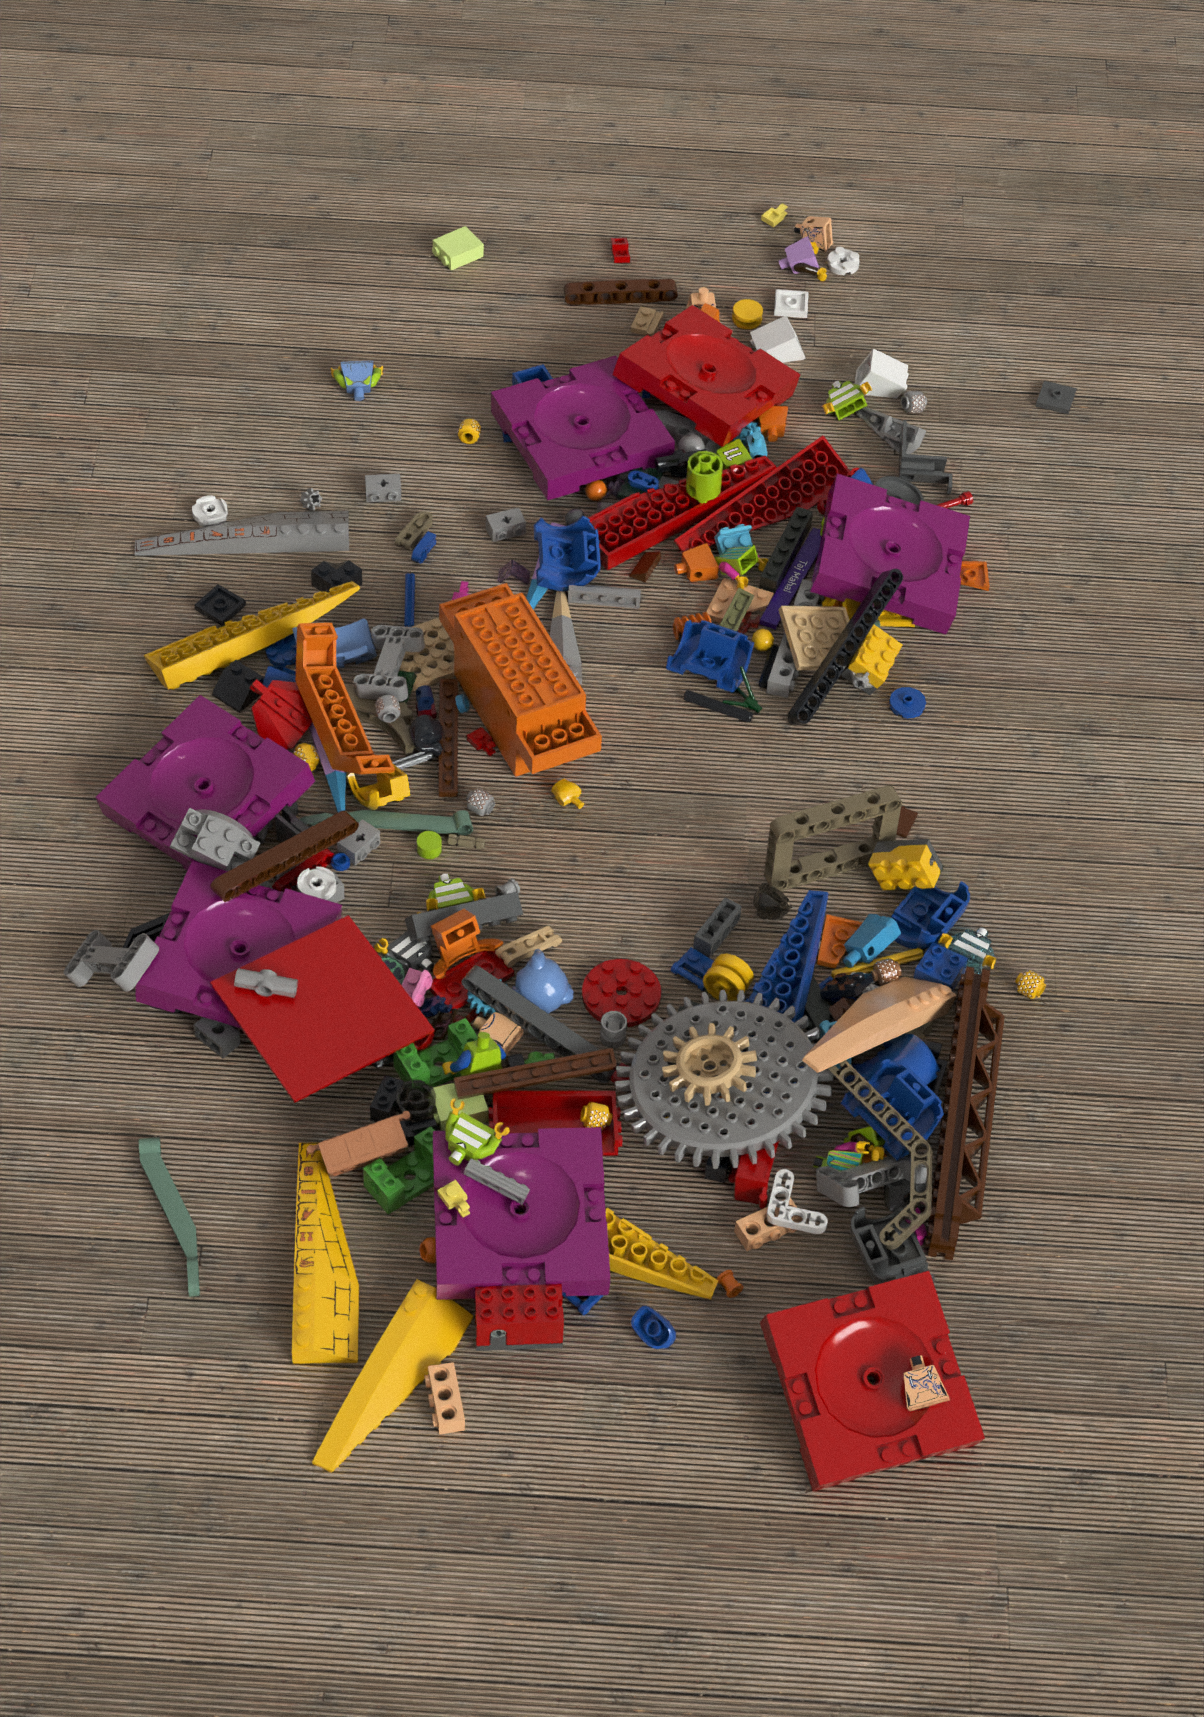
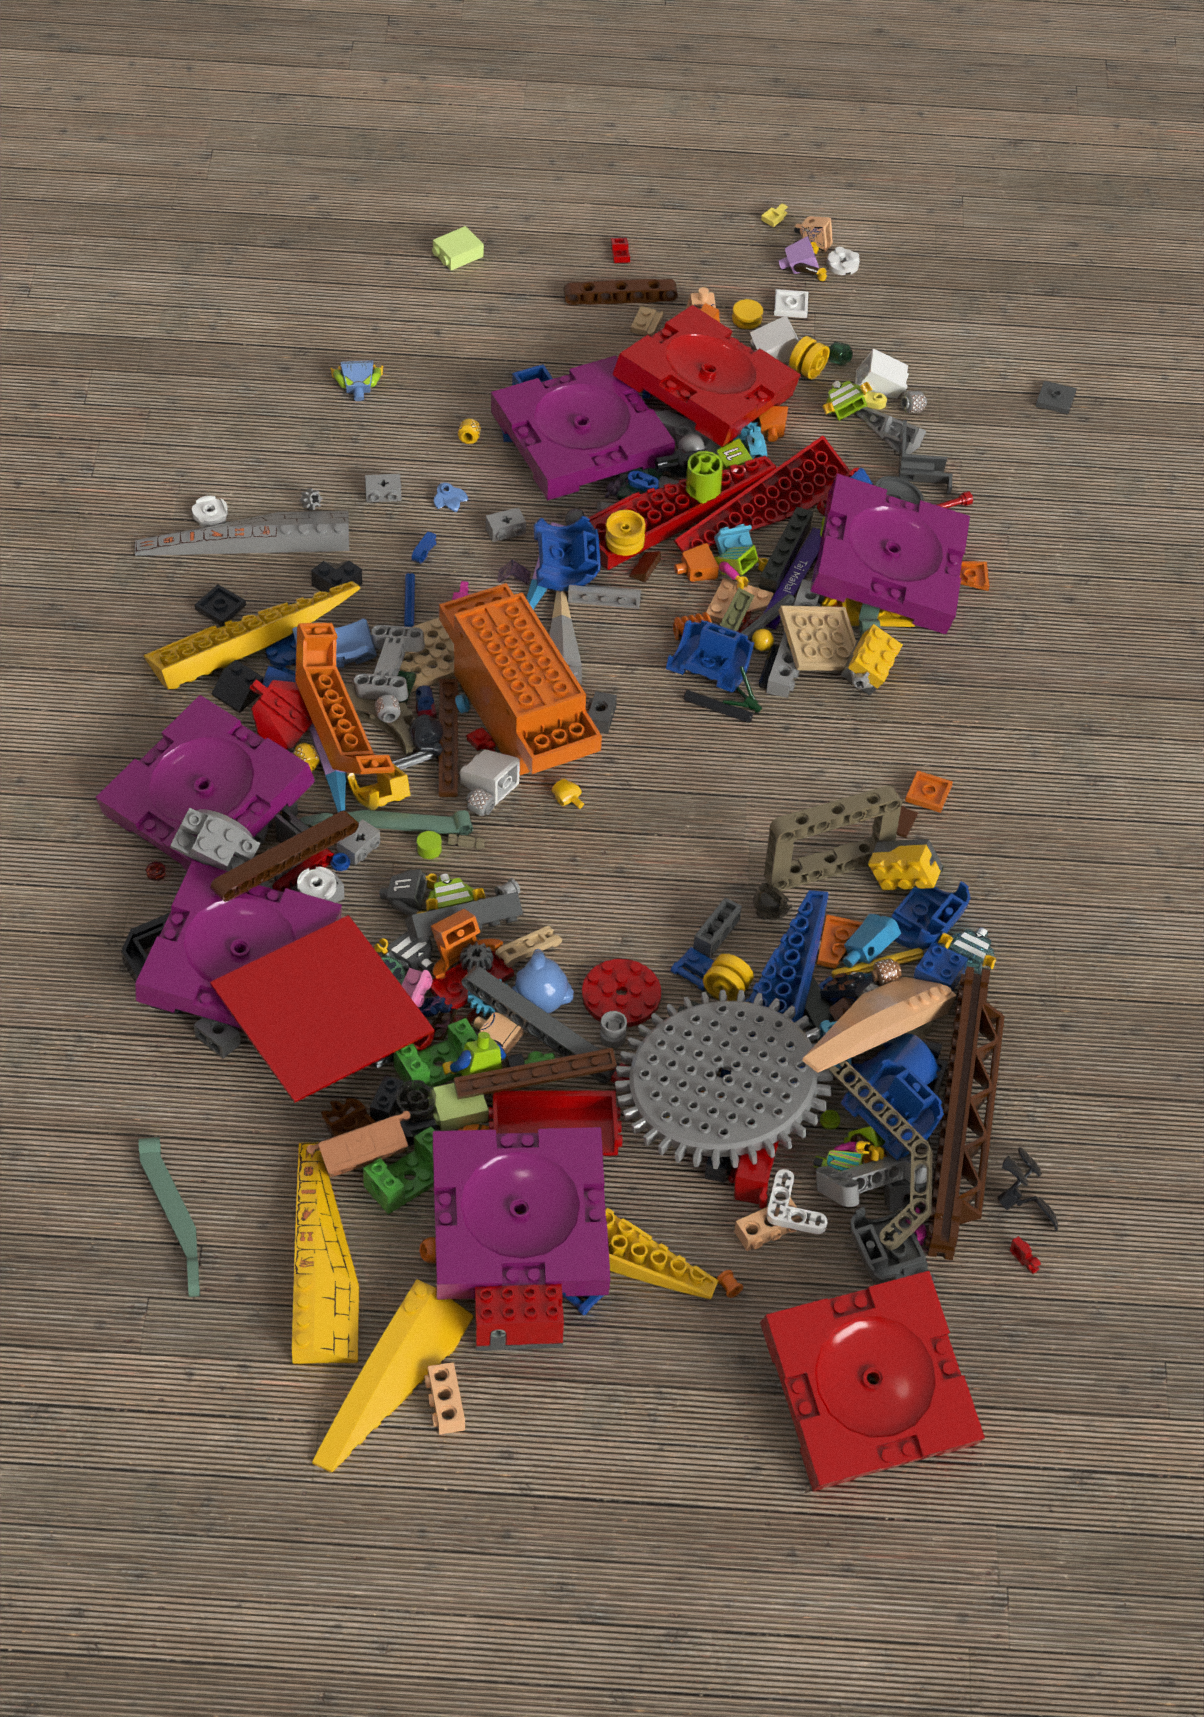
(123, 964): light grey beam -> none
(155, 871): none -> clear red tile
(266, 982): light grey piece -> none
(346, 1117): none -> reddish brown plate
(408, 890): none -> dark grey torso
(414, 530): dark tan plate -> none
(449, 498): none -> medium blue plate
(454, 1196): light yellow plate -> none
(469, 1137): lime torso -> none
(476, 956): none -> dark grey gear
(491, 772): none -> white slope
(496, 1181): light grey piece -> none
(595, 1115): yellow head -> none
(596, 490): orange piece -> none
(602, 710): none -> dark grey brick
(625, 532): none -> yellow wheel
(653, 1328): blue piece -> none
(716, 1051): tan gear -> none
(768, 616): none -> dark grey axle
(809, 357): none -> yellow wheel
(830, 1119): none -> lime plate
(840, 353): none -> clear green head
(842, 653): black beam -> none
(875, 400): none -> light yellow plate
(907, 702): blue plate -> none
(923, 1385): light nougat torso -> none
(929, 791): none -> orange plate
(1013, 1194): none -> black plant
(1022, 1252): none -> red plate
(1030, 984): yellow head -> none

